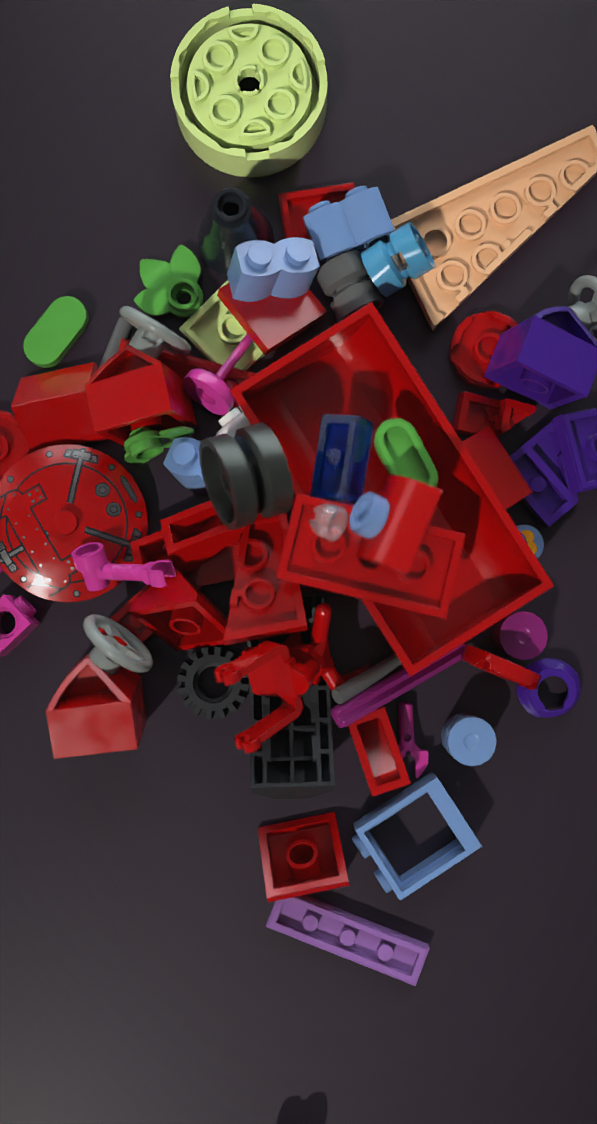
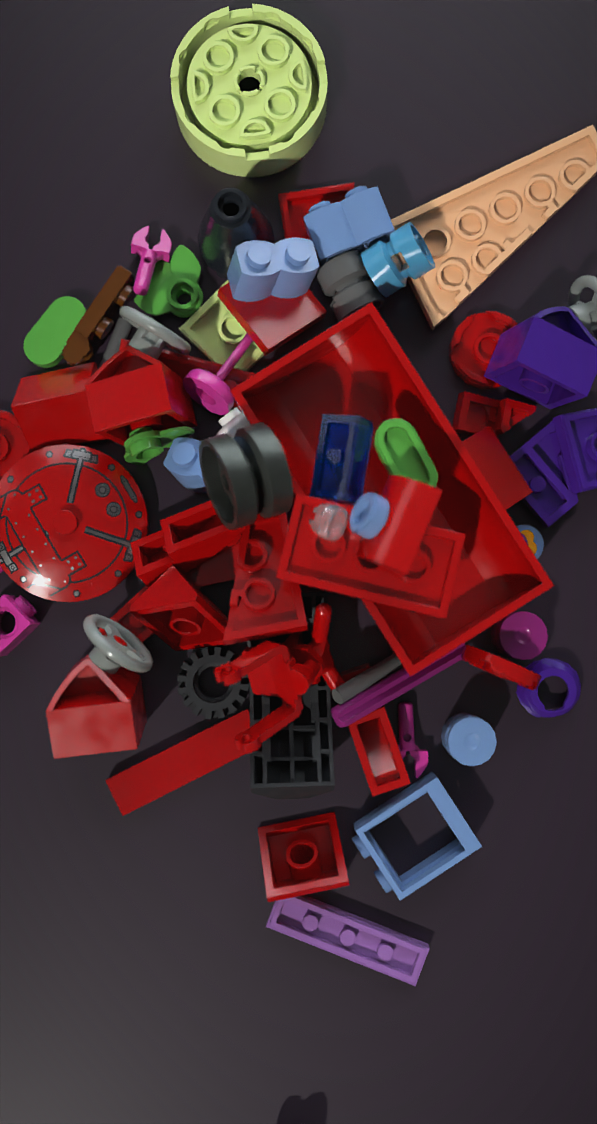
(97, 319): none -> reddish brown hinge
(98, 571): dark pink brick -> none
(148, 257): none -> dark pink bar
(178, 764): none -> red tile

